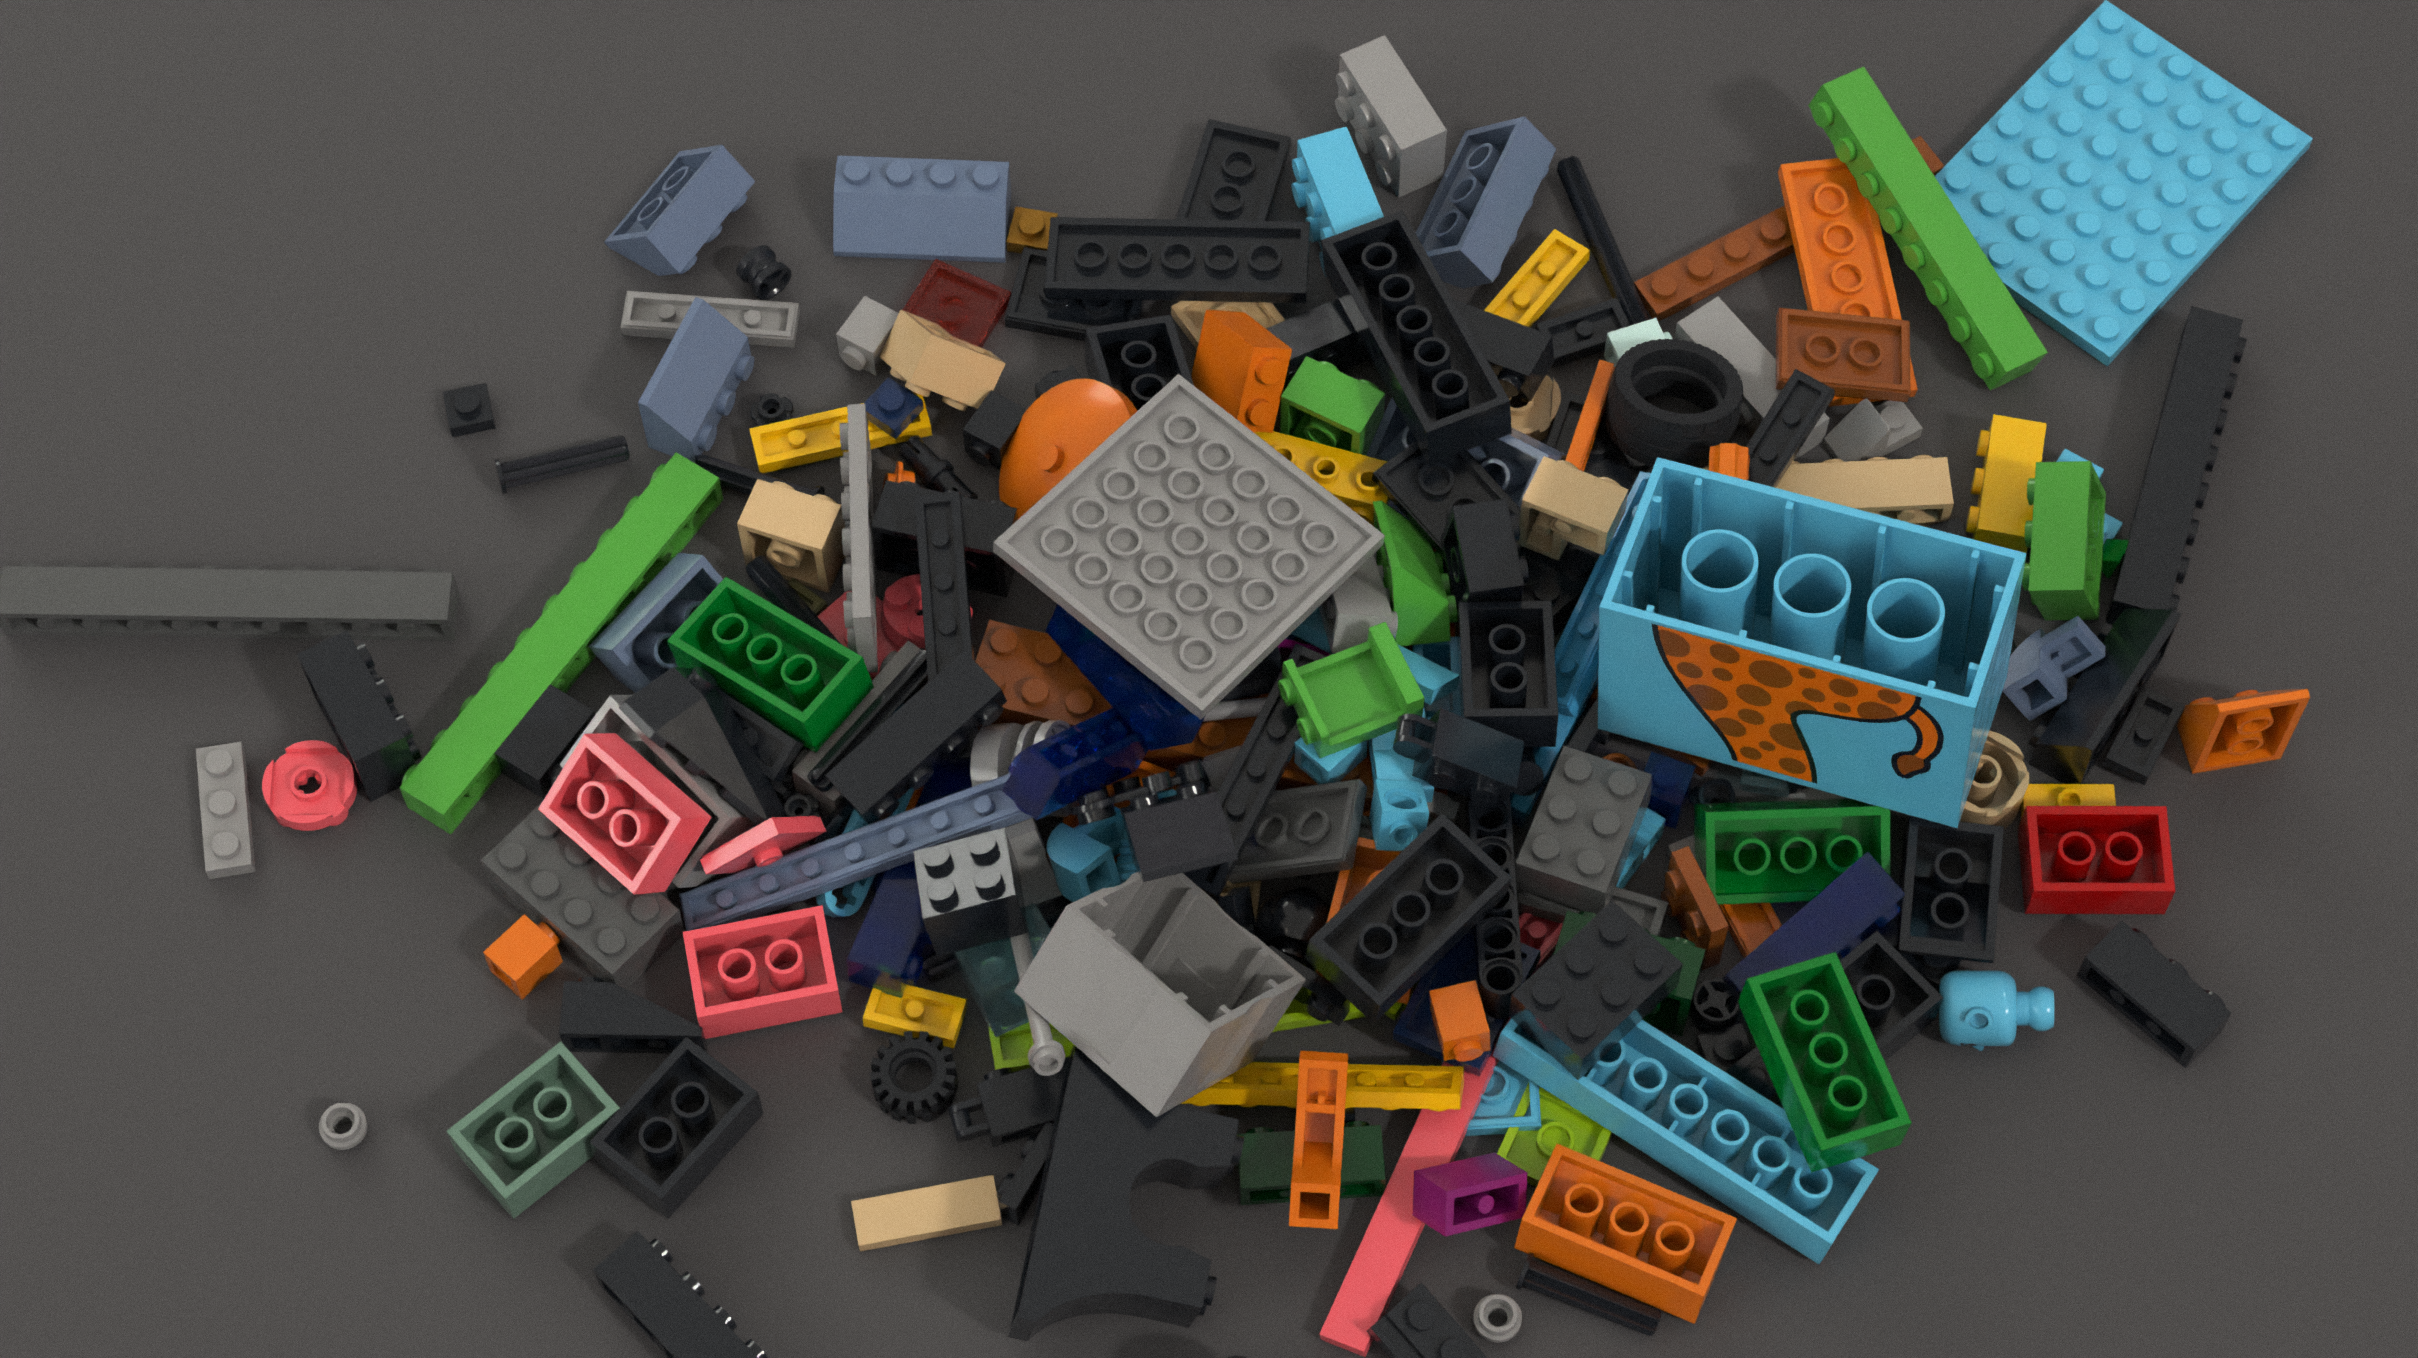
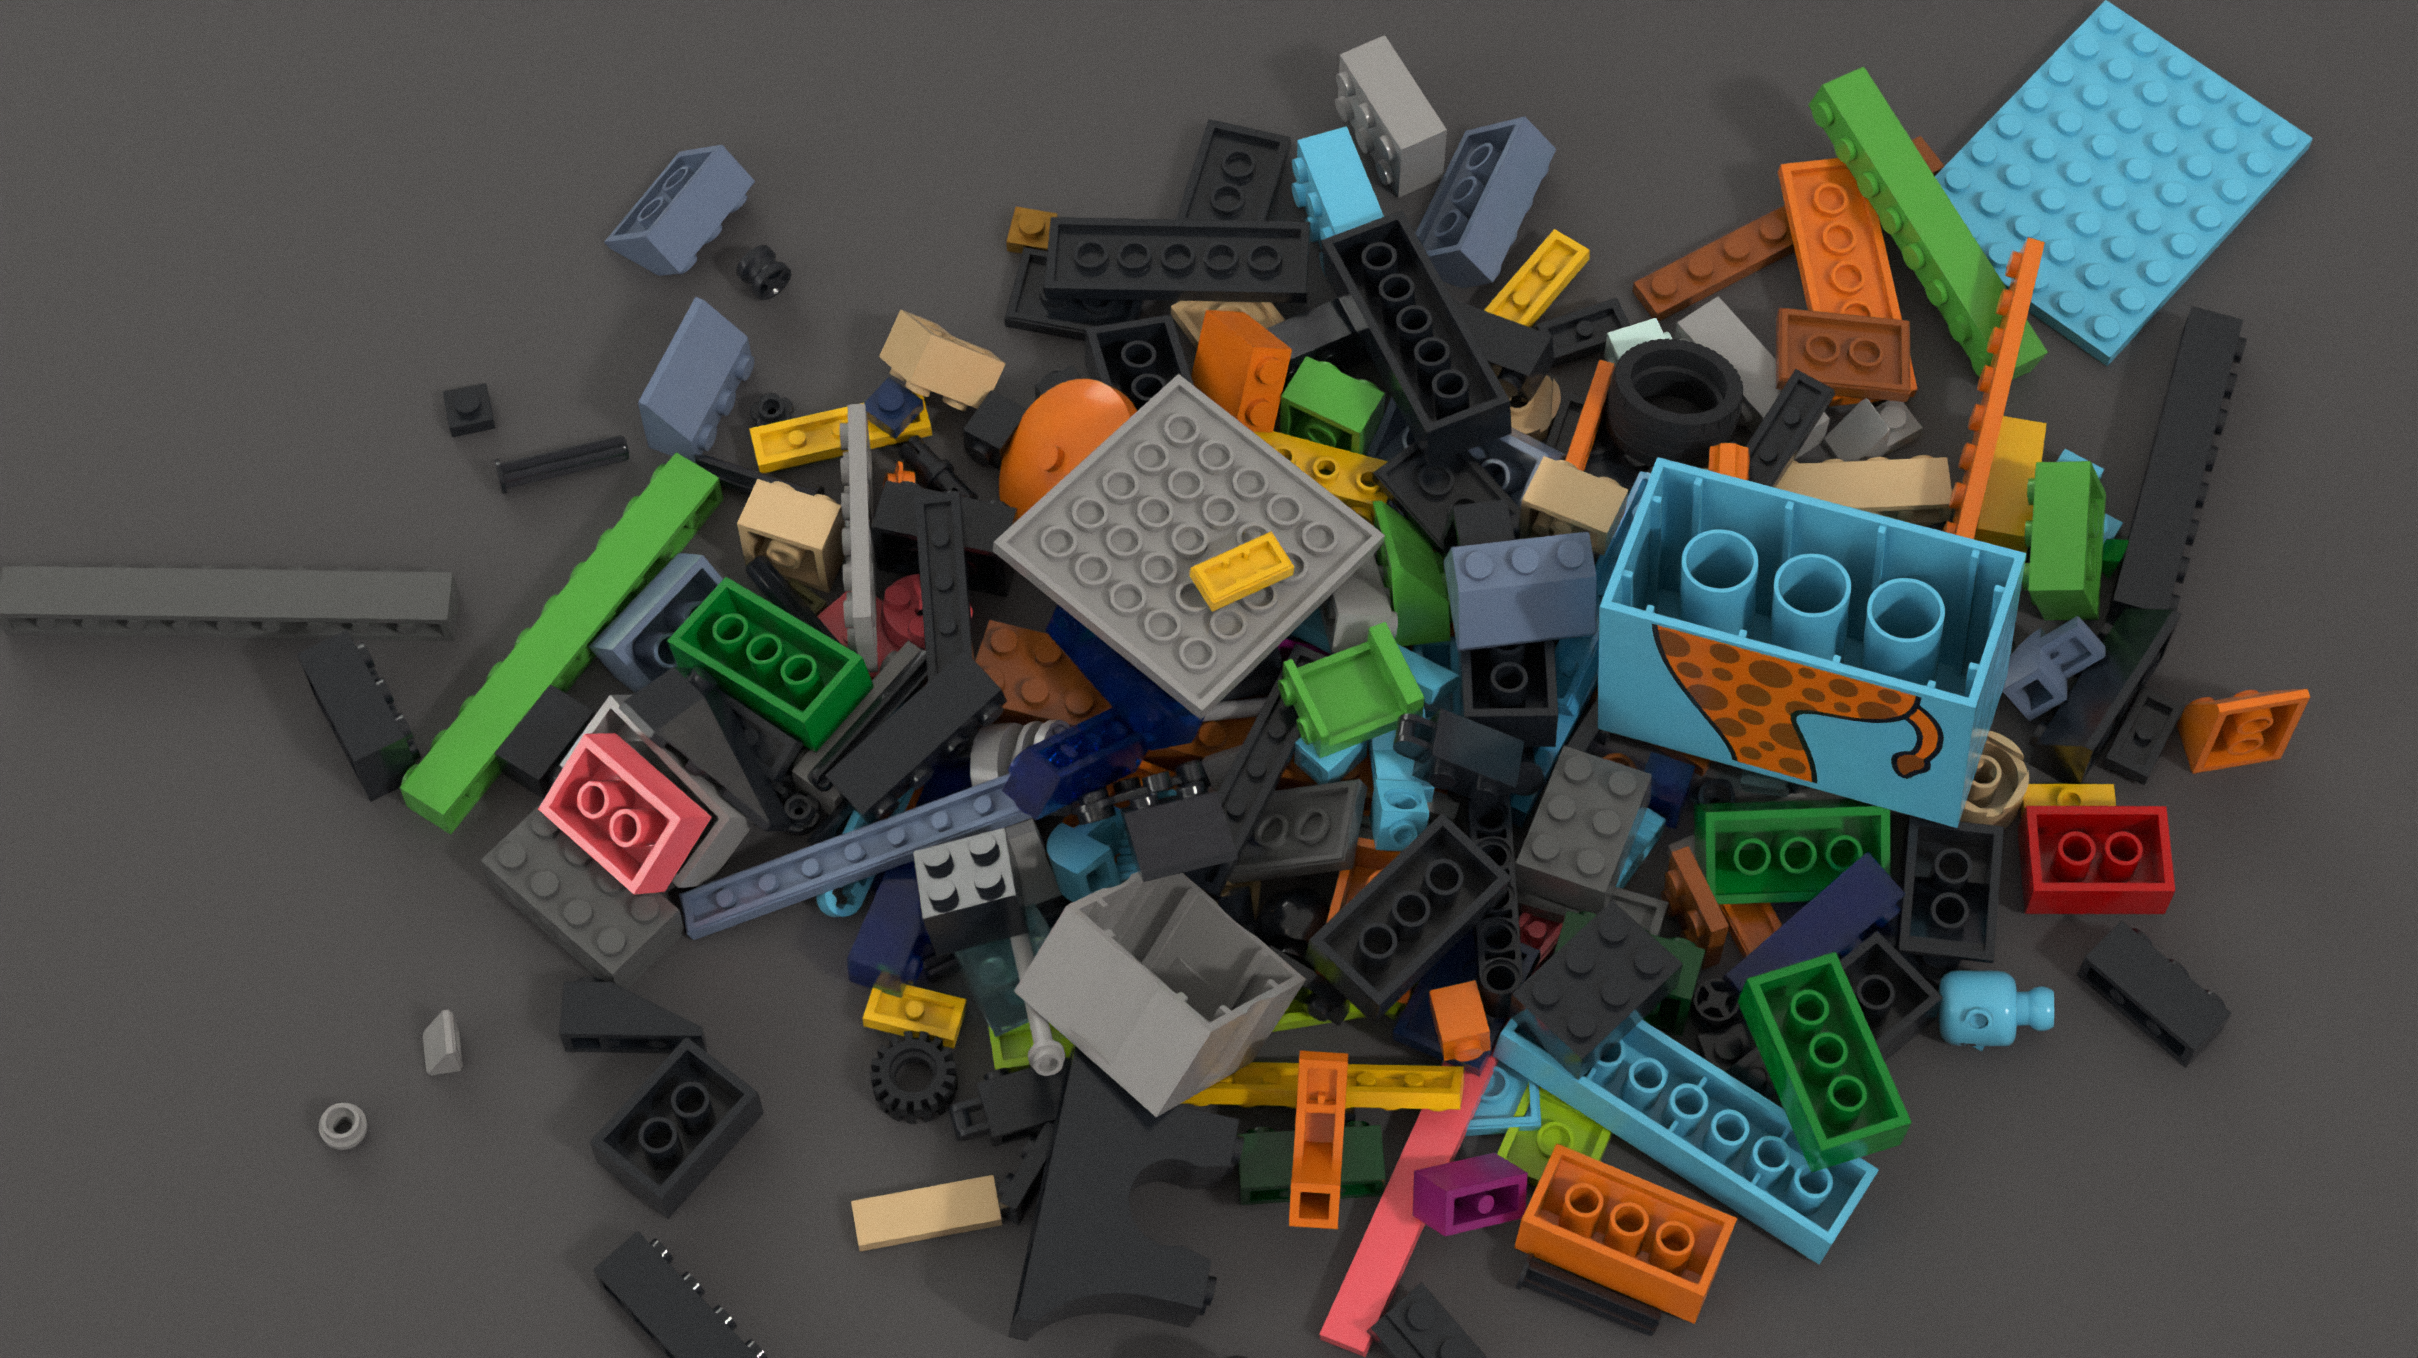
(225, 810): light grey plate -> none
(318, 809): coral plate -> none
(442, 1045): none -> light grey slope
(524, 955): orange brick -> none
(533, 1129): sand green brick -> none
(662, 313): light grey tile -> none
(762, 844): coral plate -> none
(762, 972): coral brick -> none
(865, 335): light grey brick -> none
(921, 209): sand blue slope -> none
(959, 302): clear red tile -> none
(1241, 571): none -> yellow plate
(1497, 1304): light grey plate -> none
(1522, 590): none -> sand blue slope
(1600, 239): black axle -> none
(1995, 383): none -> orange plate

